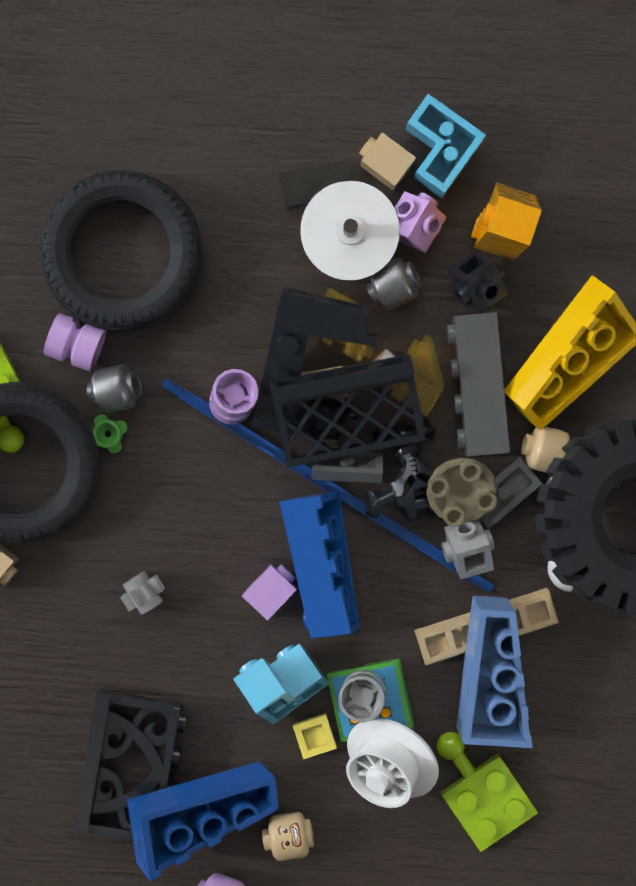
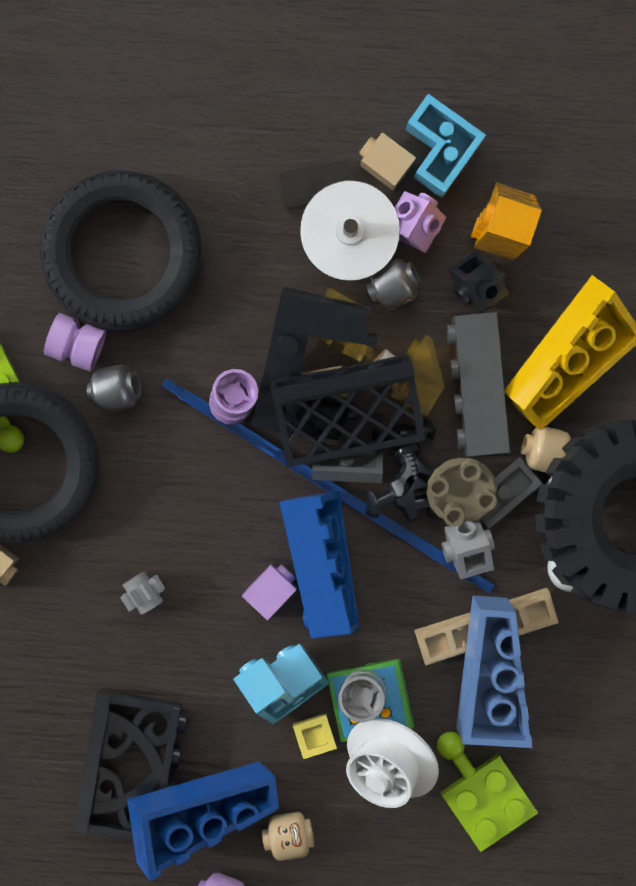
(116, 428): bright green plate -> none

